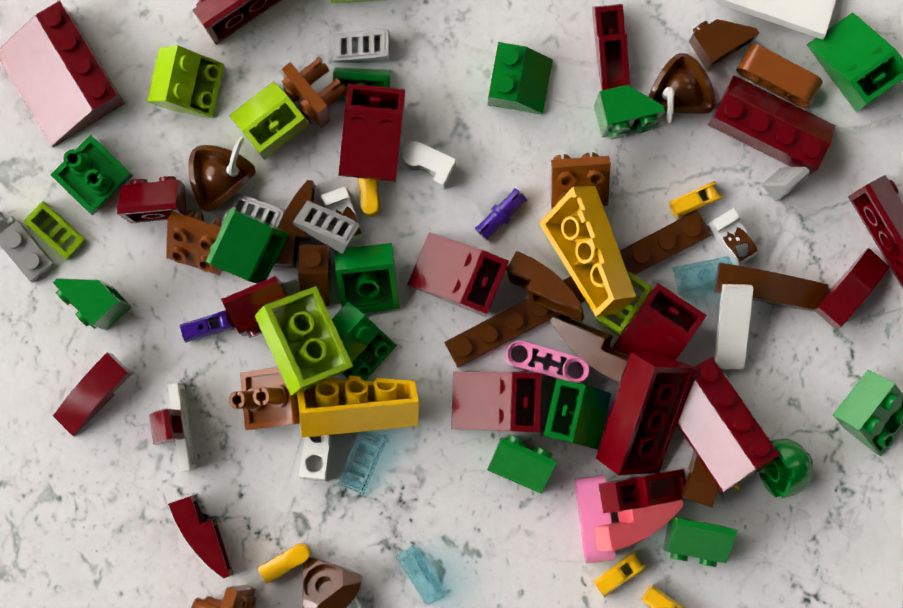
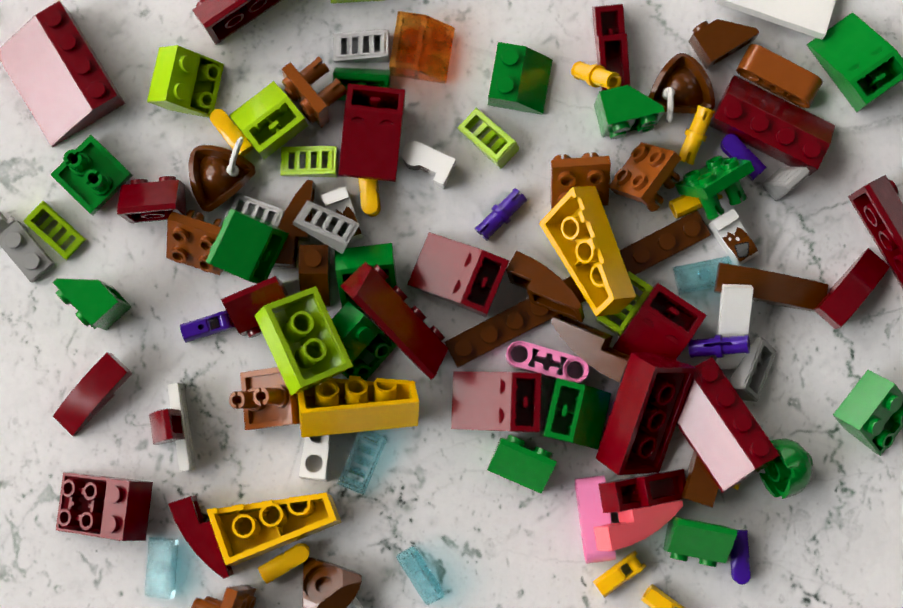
(104, 507): none -> dark red slope
(161, 567): none -> clear light blue slope
(229, 131): none -> yellow bar
(264, 526): none -> yellow wedge
(330, 171): none -> lime slope
(396, 318): none -> dark red slope
(421, 48): none -> clear orange slope
(504, 154): none -> lime slope
(595, 75): none -> yellow pin
(645, 174): none -> dark orange plate
(696, 134): none -> yellow pin
(713, 178): none -> green plate
(719, 346): none -> dark purple pin
(734, 147): none -> dark purple bar
(740, 558): none -> dark purple bar
(753, 370): none -> light grey slope

